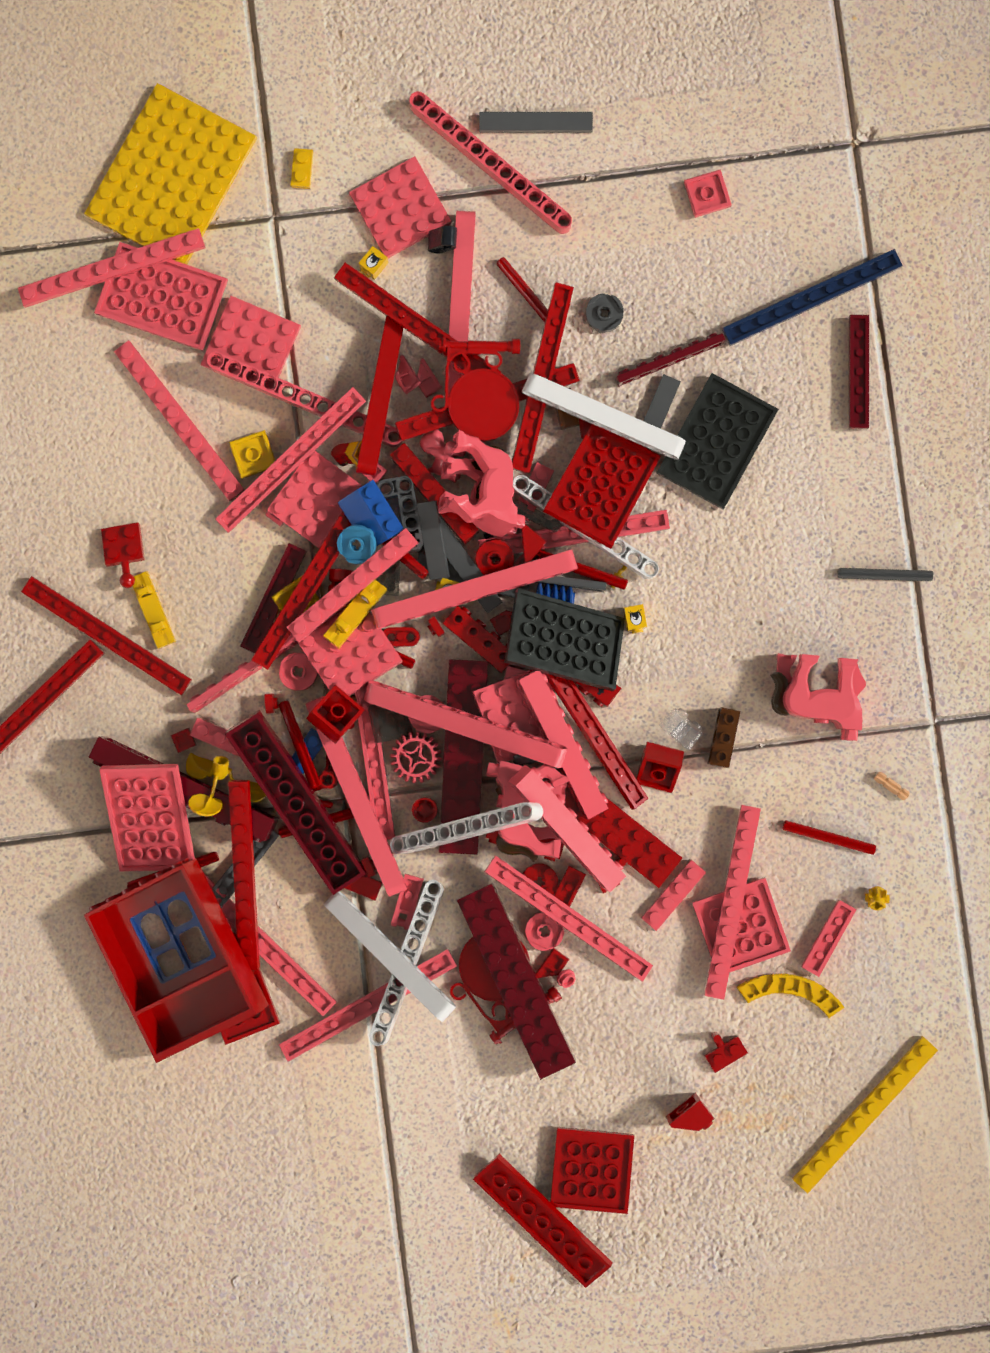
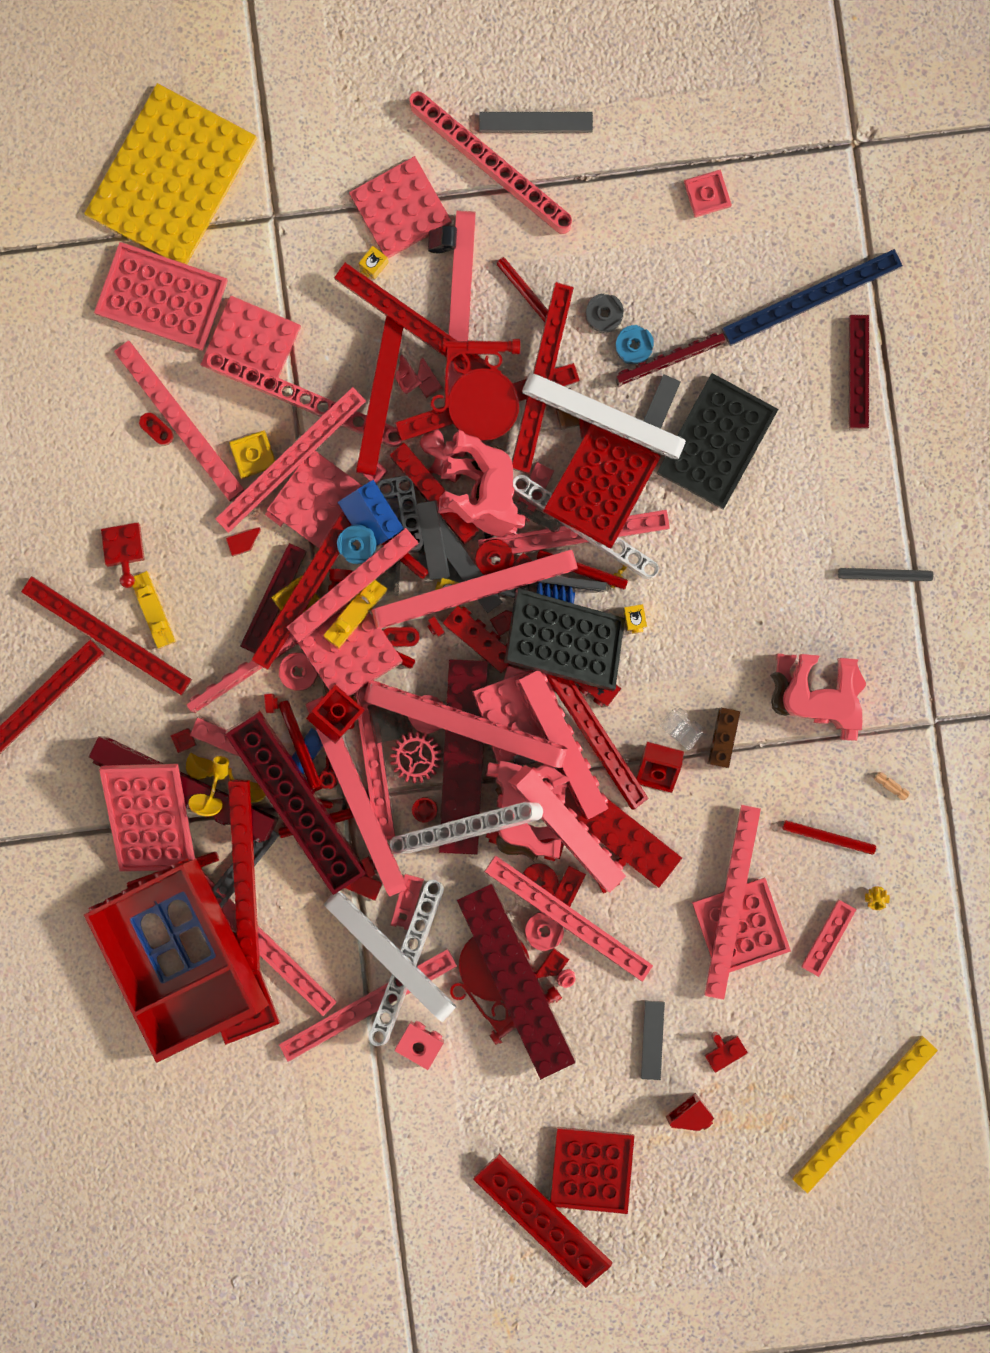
(111, 268): coral plate -> none
(157, 429): none -> red plate
(242, 542): none -> red tile
(302, 168): yellow plate -> none
(346, 453): leg -> none
(417, 1033): none -> coral brick
(531, 543): red slope -> none
(631, 355): none -> dark azure plate
(652, 1040): none -> dark grey tile
(673, 895): coral plate -> none
(794, 985): yellow tile -> none

